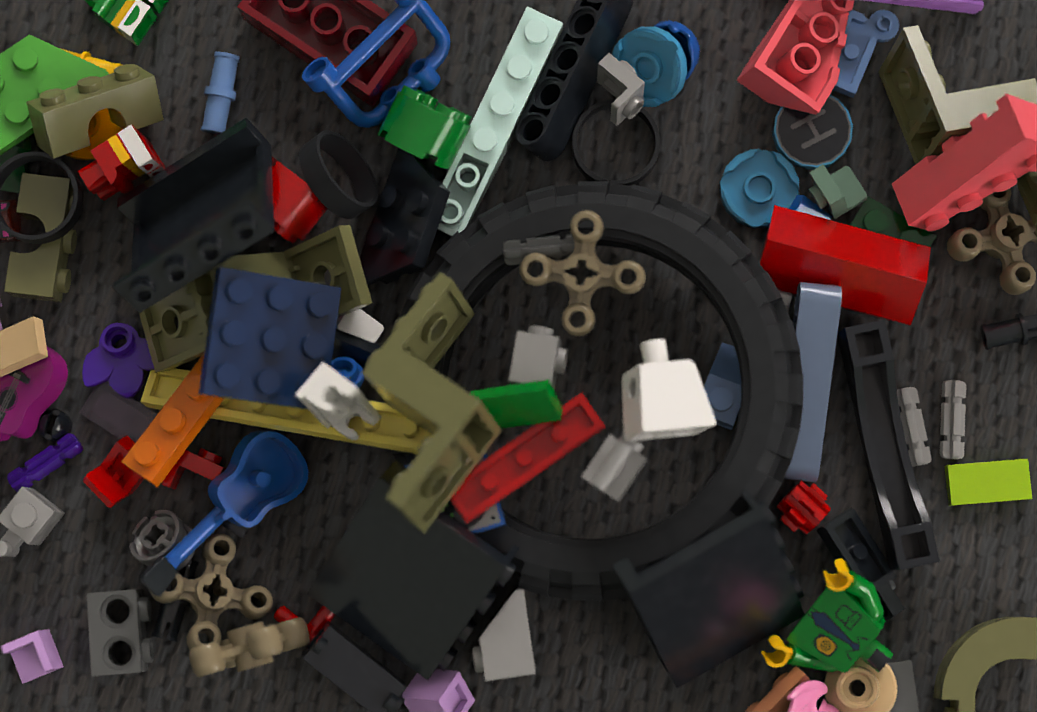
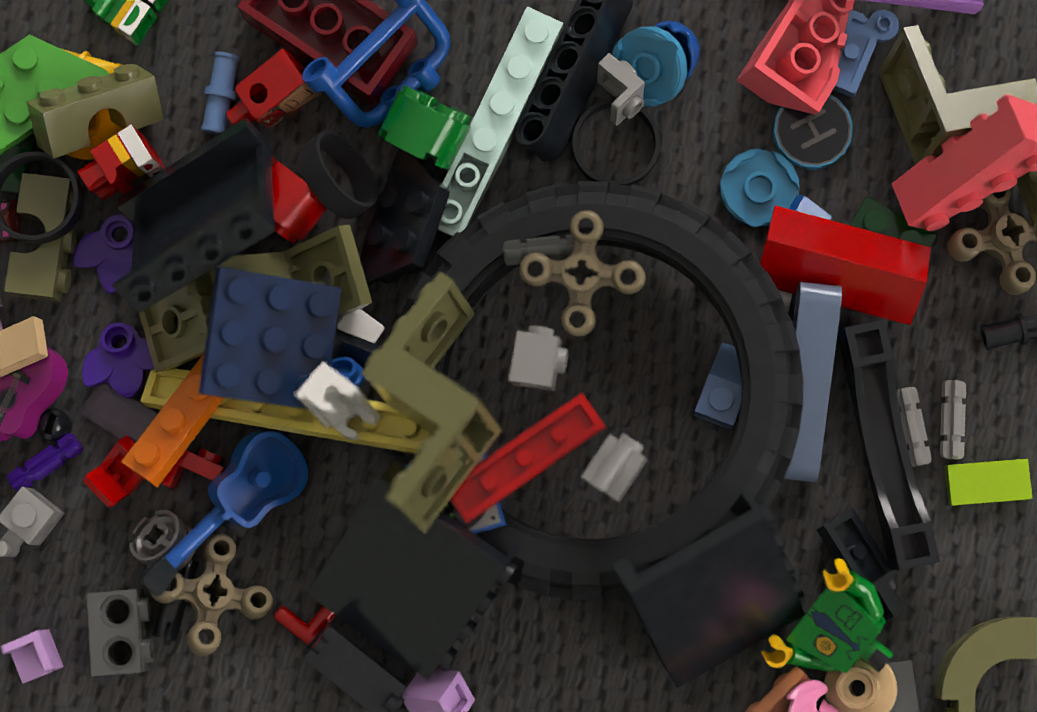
(104, 252): none -> dark purple plate
(249, 646): dark tan gear -> none
(282, 85): none -> red torso
(506, 643): light grey slope -> none
(521, 403): green tile -> none
(663, 397): white torso -> none
(803, 507): red gear -> none
(836, 191): sand green bracket -> none

